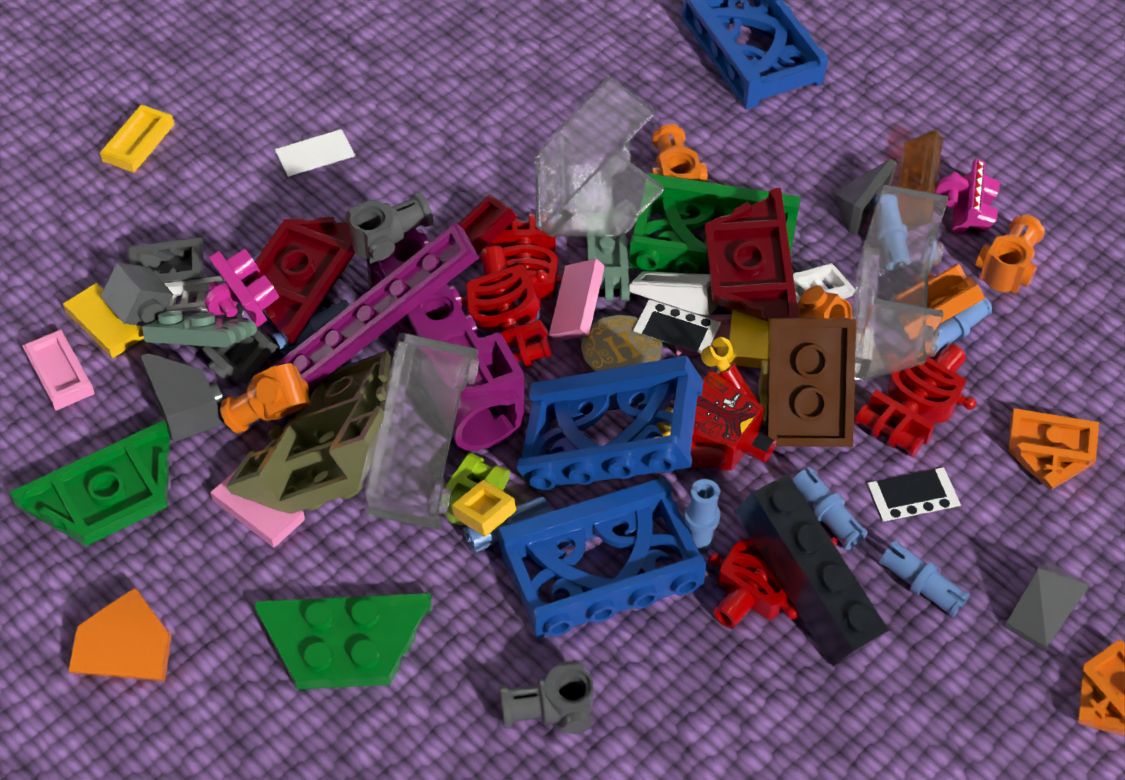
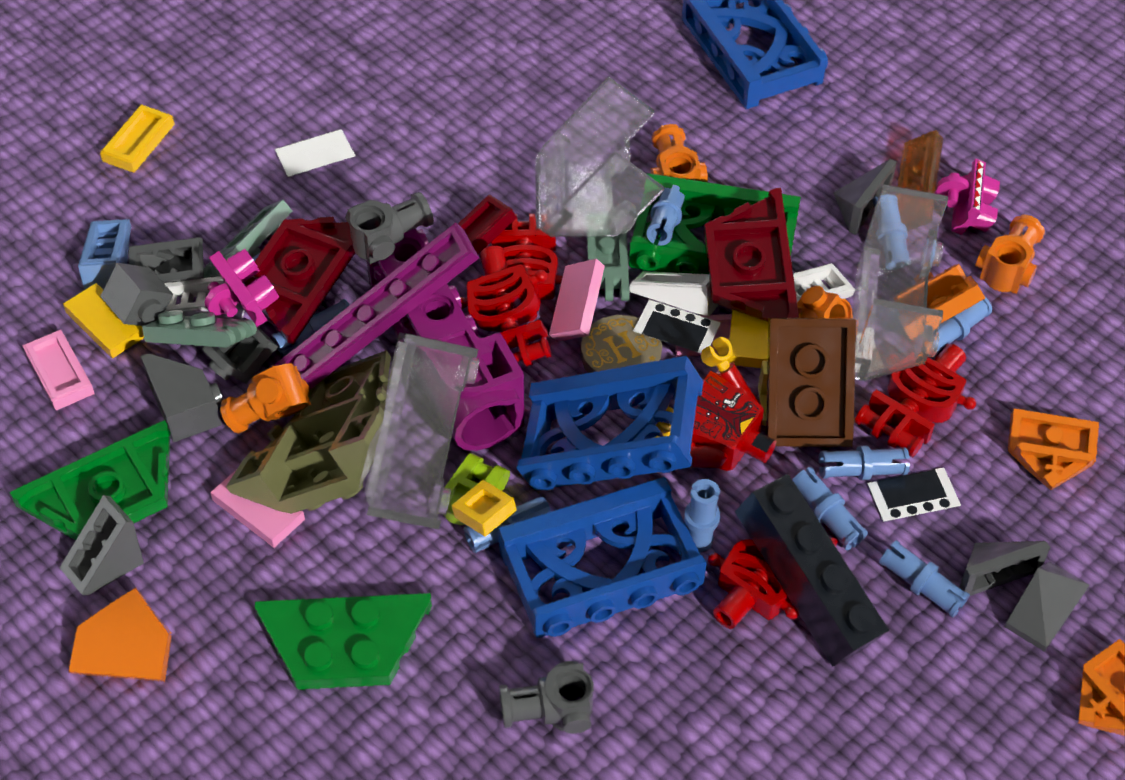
(101, 255): none -> medium blue slope
(103, 549): none -> dark grey slope
(253, 234): none -> sand green hinge
(665, 215): none -> medium blue axle
(864, 462): none -> medium blue pin
(1001, 563): none -> dark grey slope

